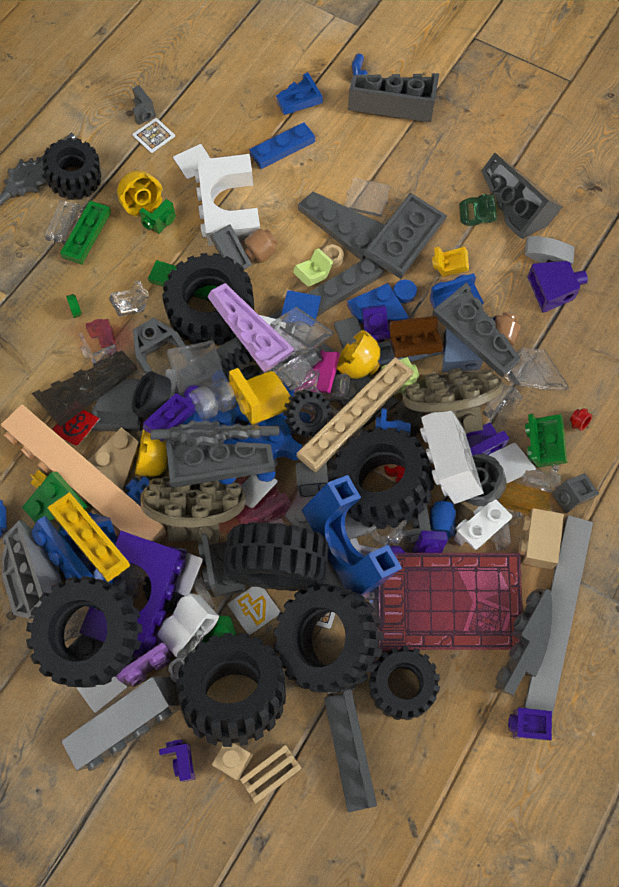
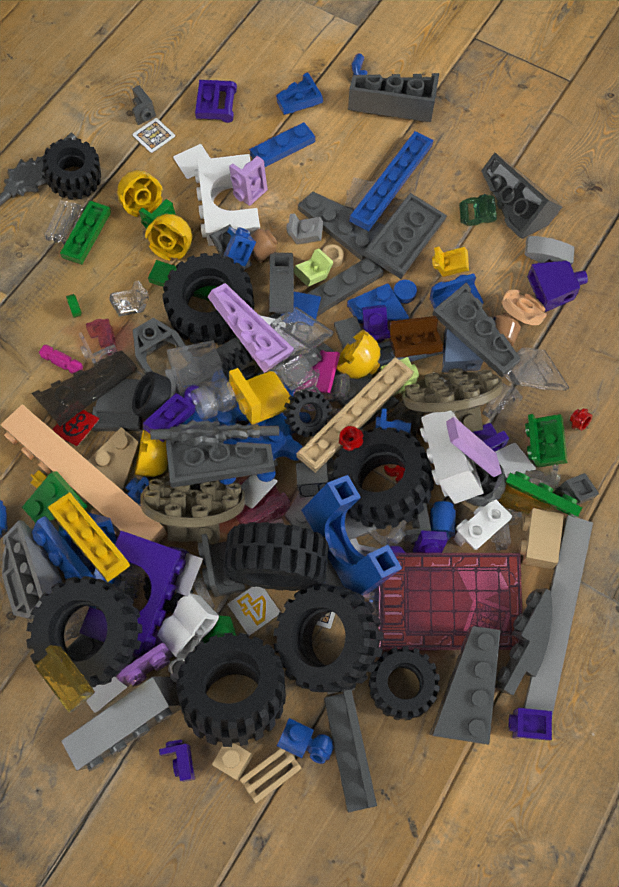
(60, 359): none -> dark pink axle
(64, 678): none -> clear yellow panel
(169, 236): none -> yellow cylinder
(208, 100): none -> dark purple plate
(240, 245): none -> blue bracket
(250, 181): none -> lavender bracket
(281, 283): none -> dark grey slope
(297, 739): none -> blue plate
(304, 230): none -> light grey bracket
(348, 433): none -> red plate
(391, 181): none -> blue plate
(469, 696): none -> dark grey wedge
(473, 447): none -> lavender tile
(524, 308): none -> light nougat tile
(543, 494): none -> green plate

